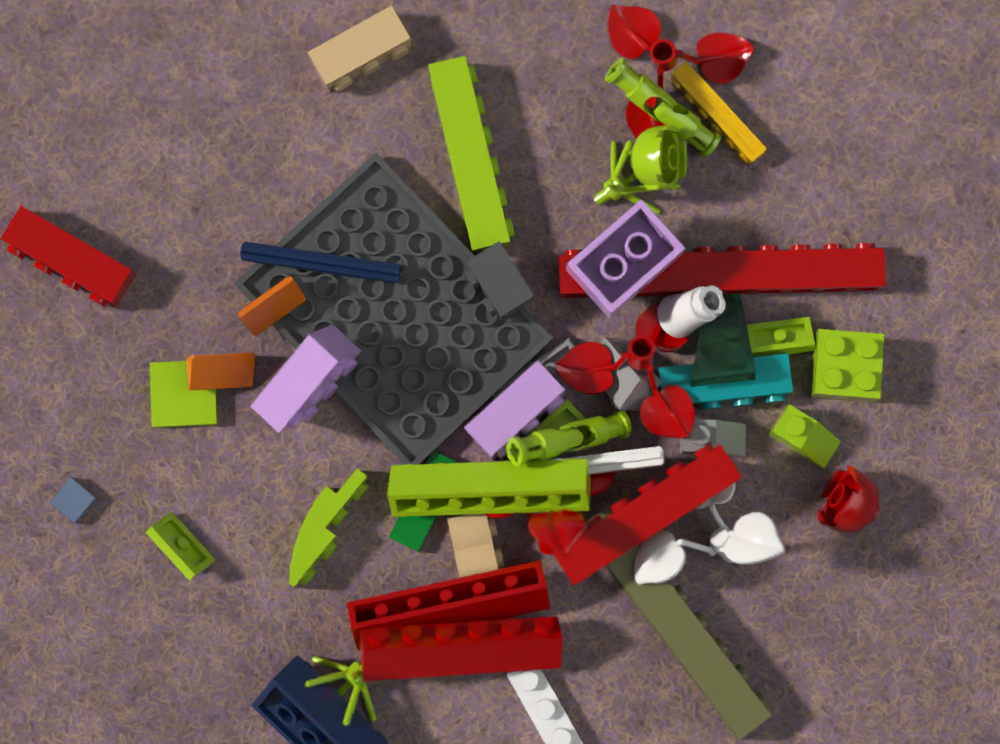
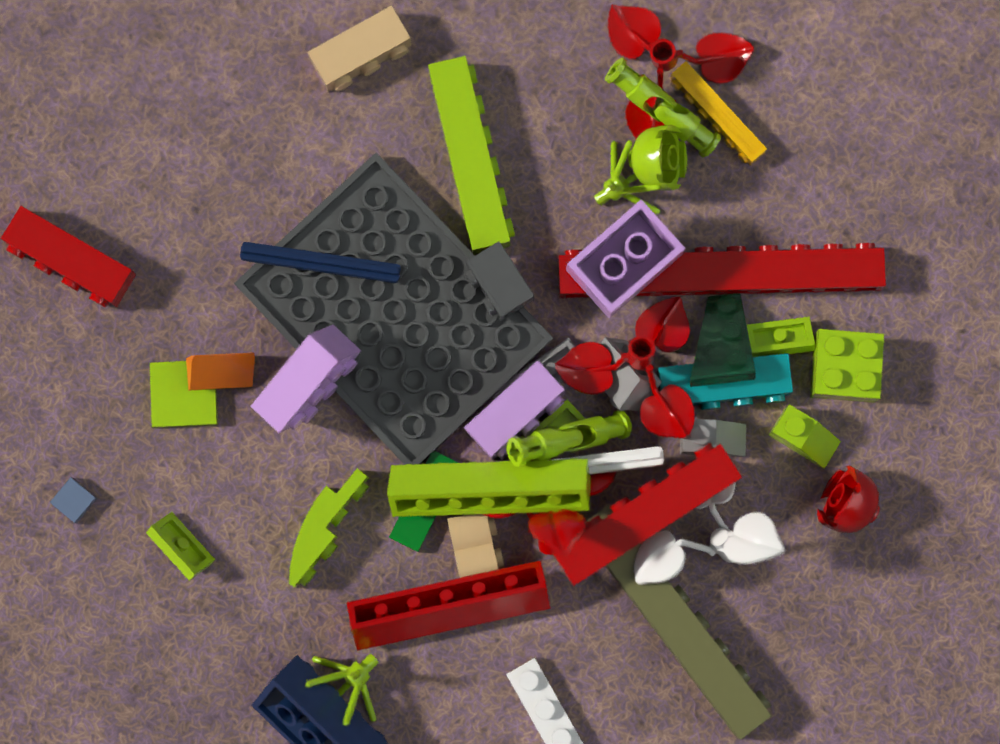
(272, 306): orange slope -> none
(460, 648): red brick -> none
(687, 311): white plant -> none

